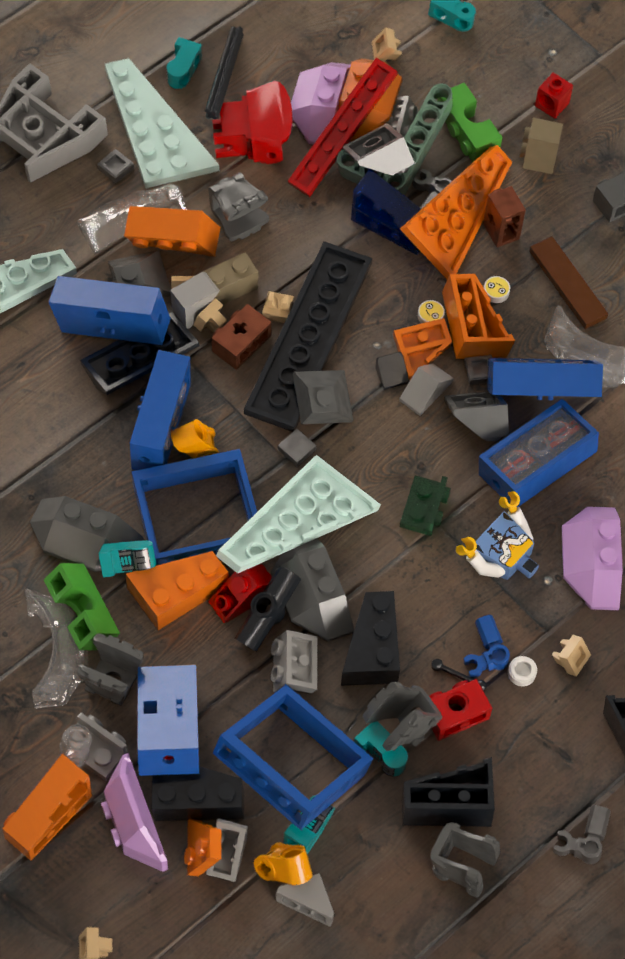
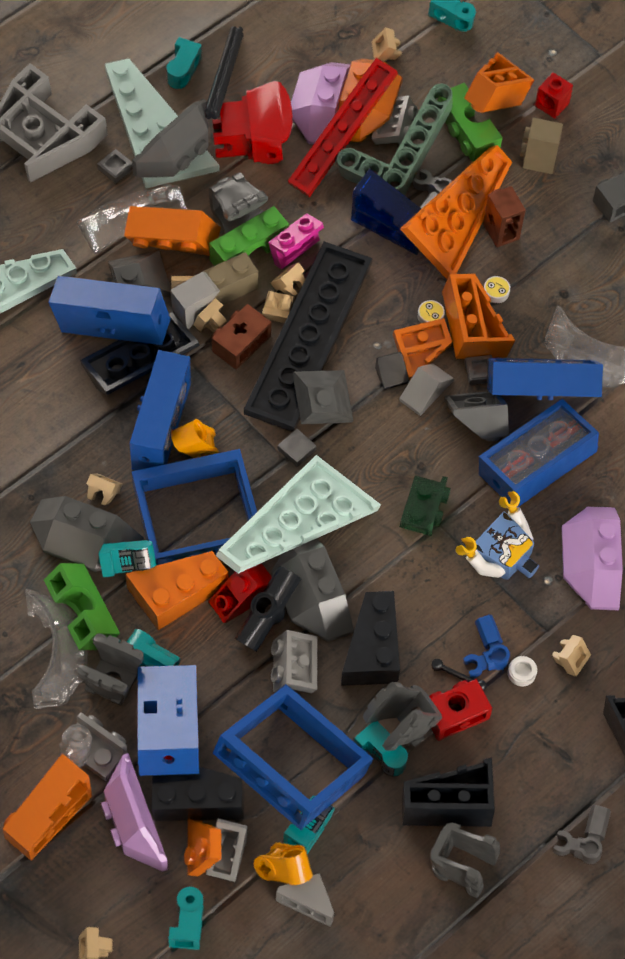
(108, 486): none -> tan tile
(153, 654): none -> teal piece
(175, 145): none -> dark grey wedge
(190, 909): none -> teal leg
(248, 236): none -> bright green arch
(285, 280): none -> tan tile
(295, 240): none -> dark pink bracket
(381, 151): slope -> none
(498, 86): none -> orange wedge
(568, 282): reddish brown tile -> none

